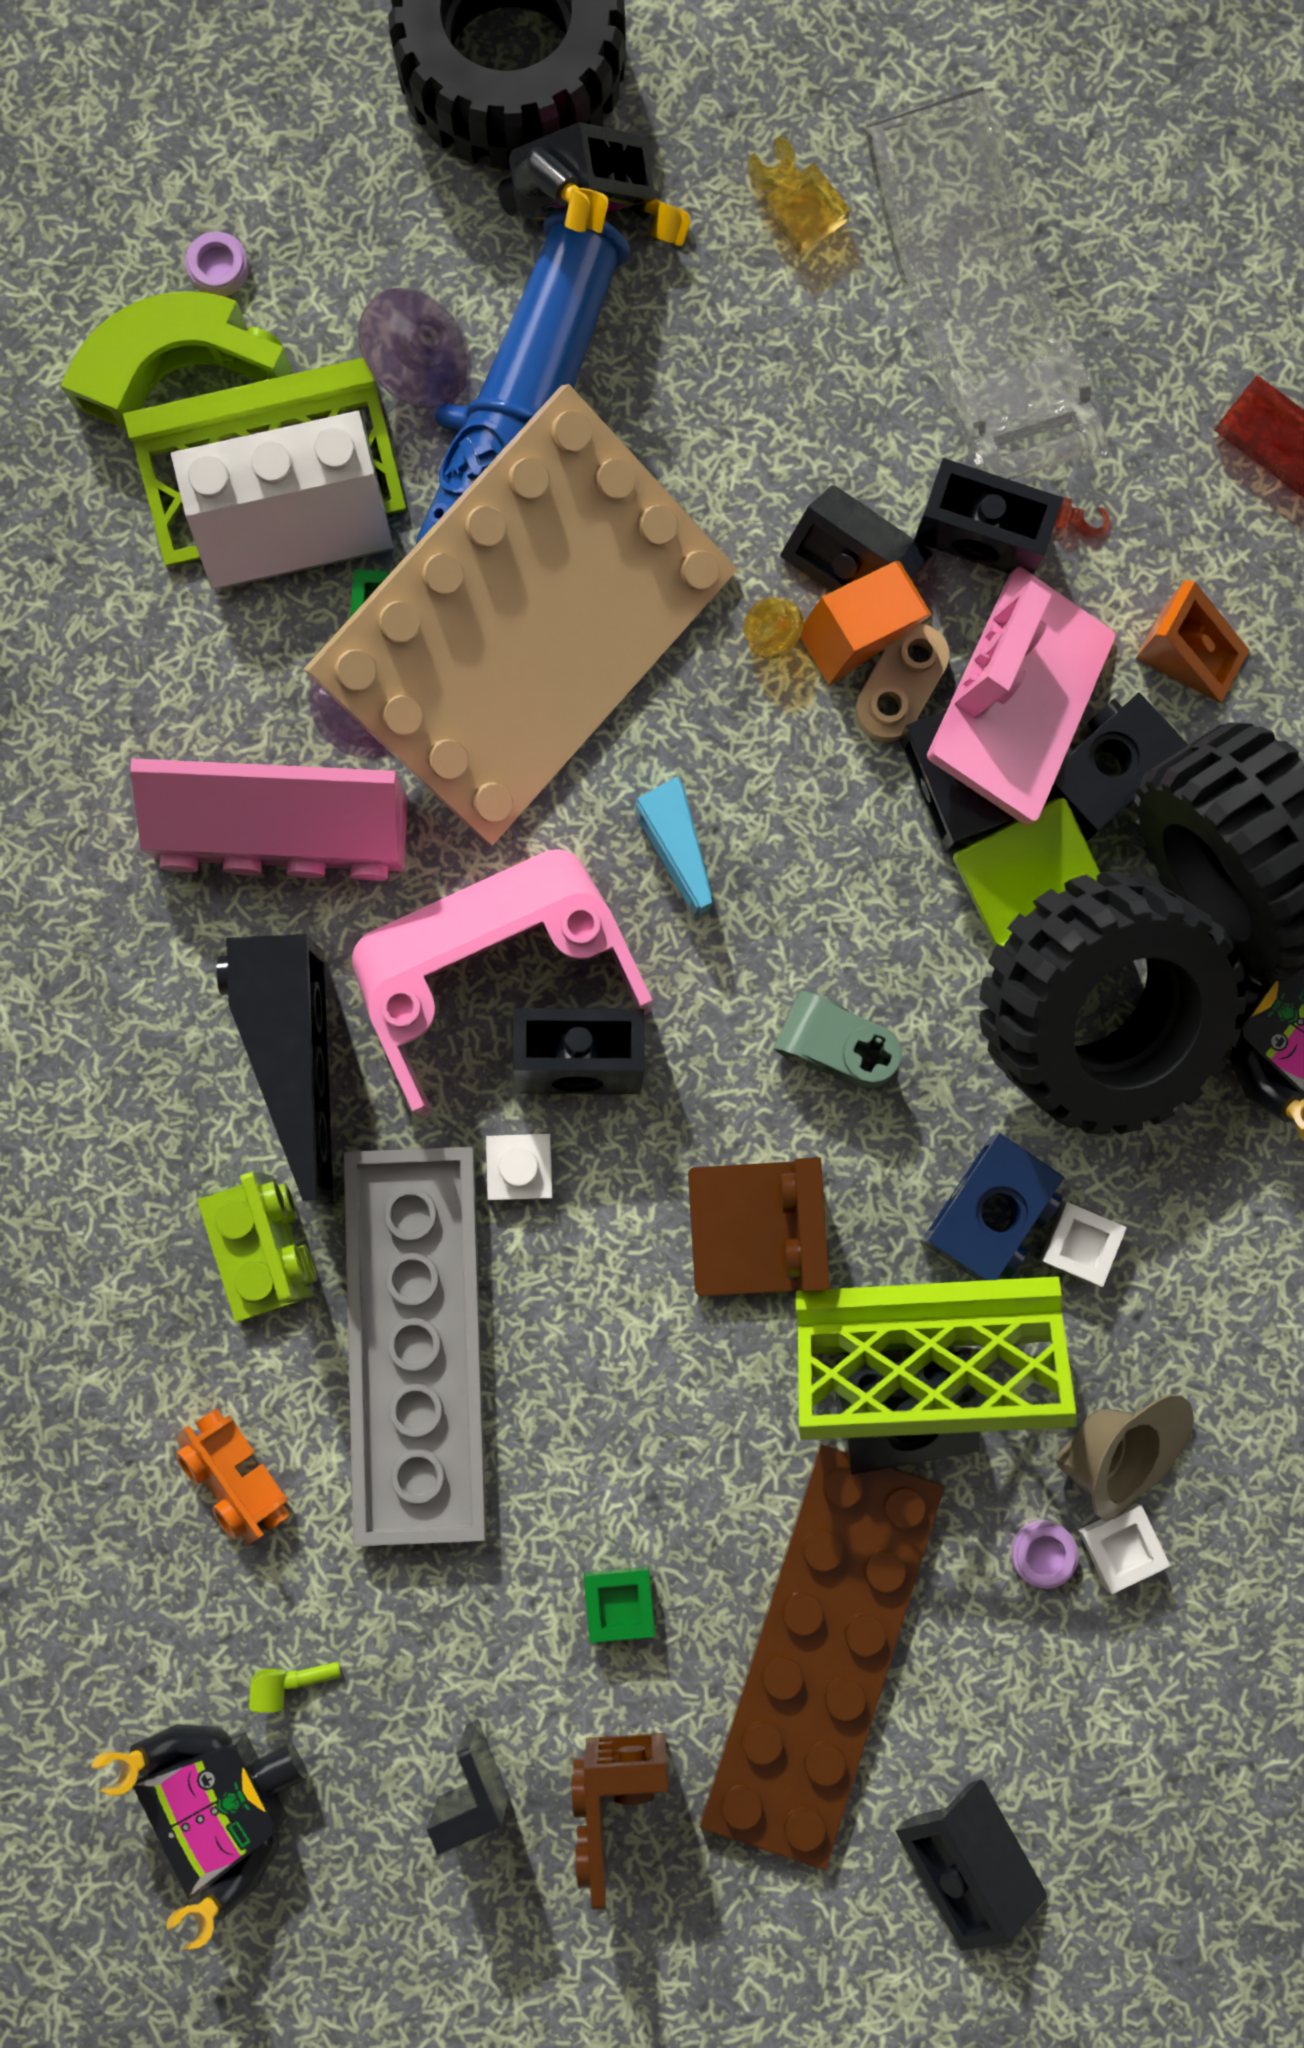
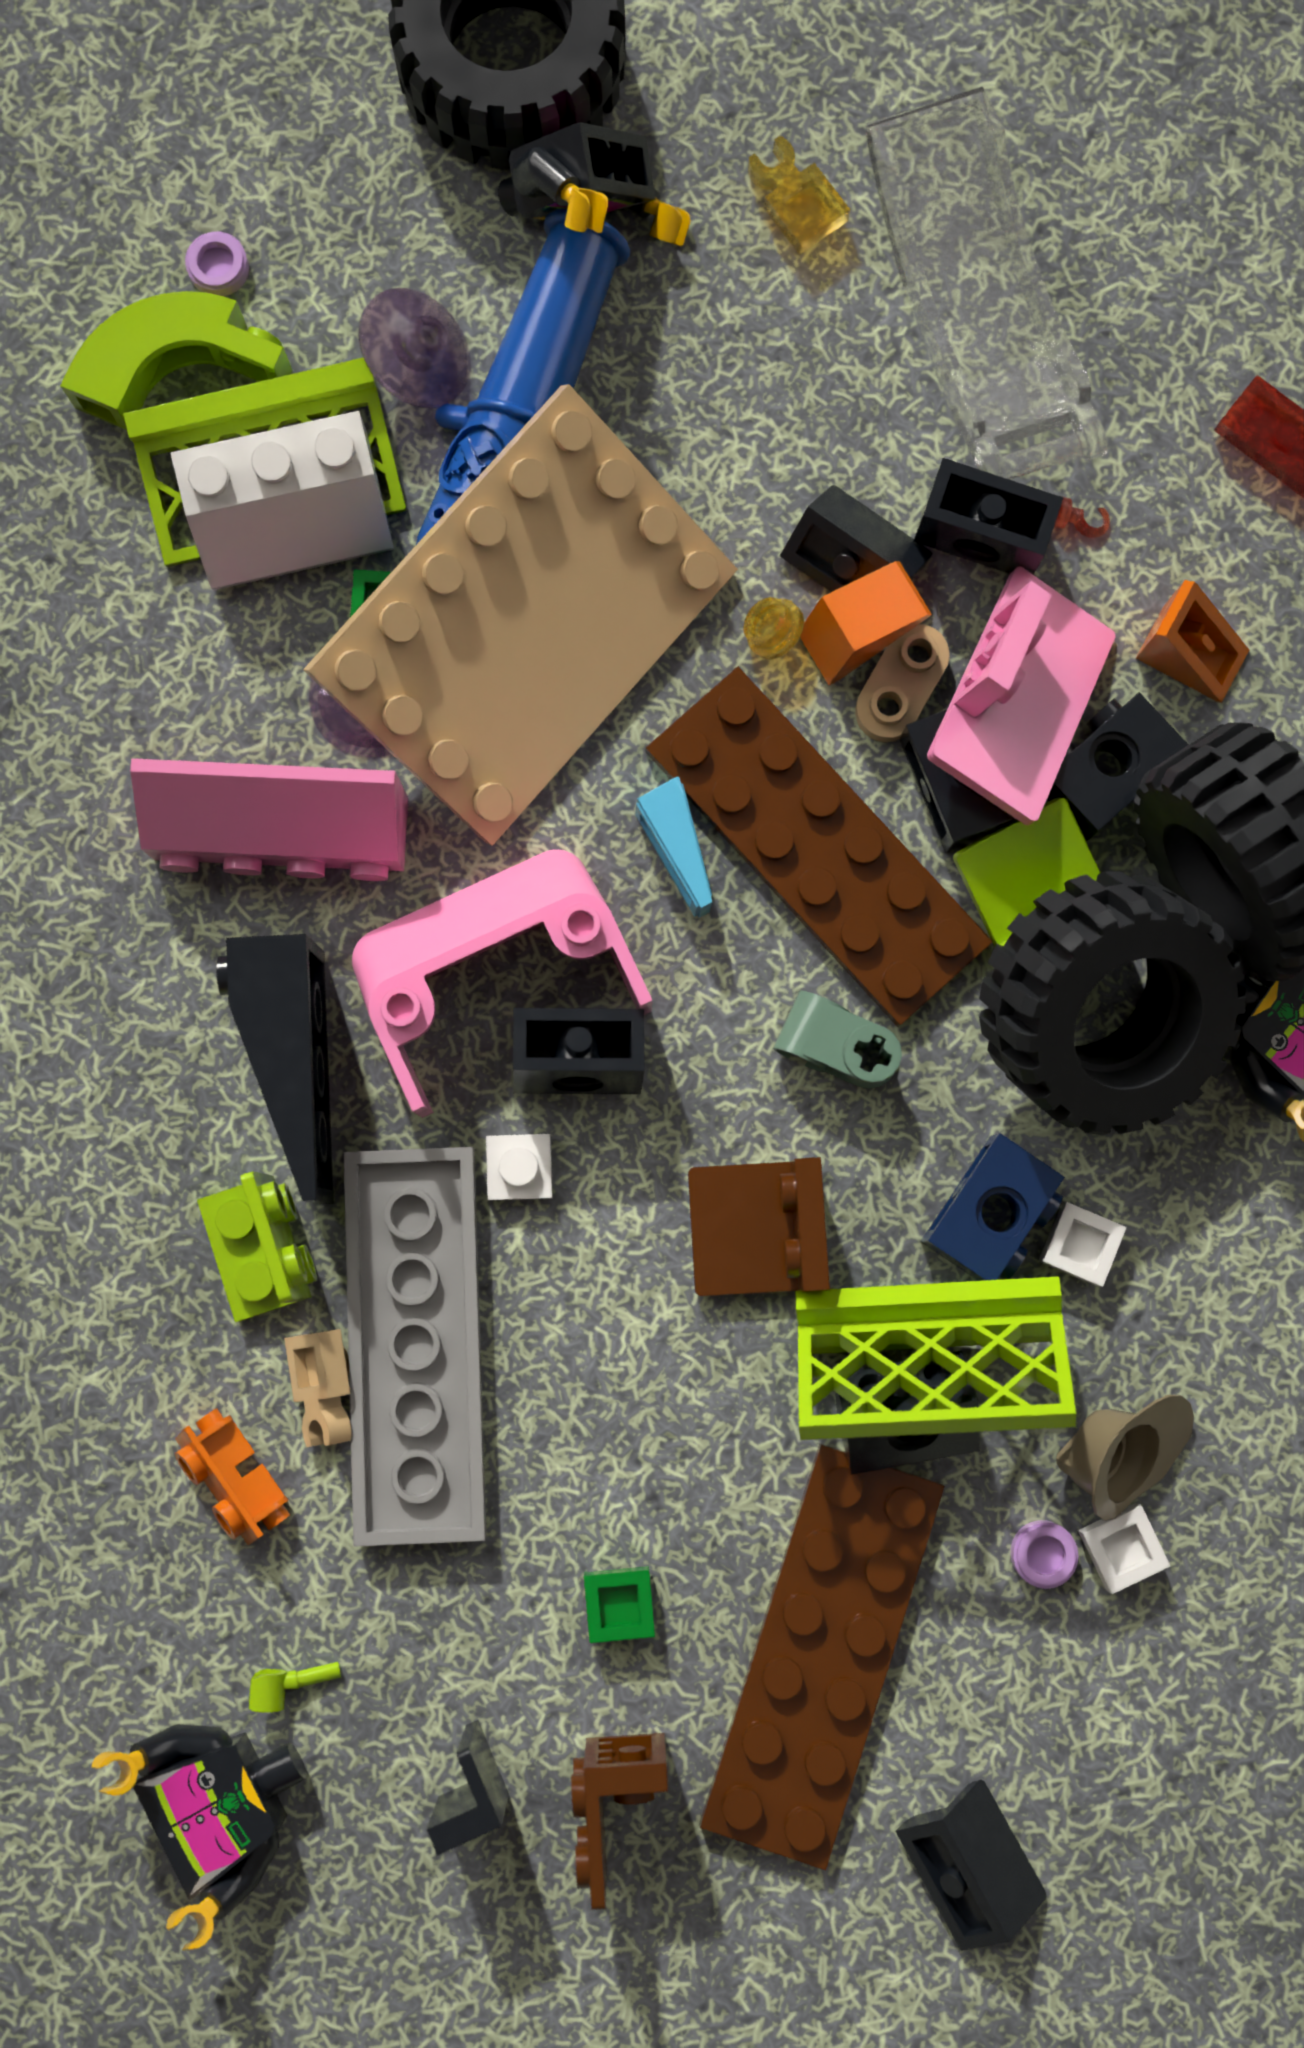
(319, 1378): none -> tan plate
(818, 846): none -> reddish brown plate

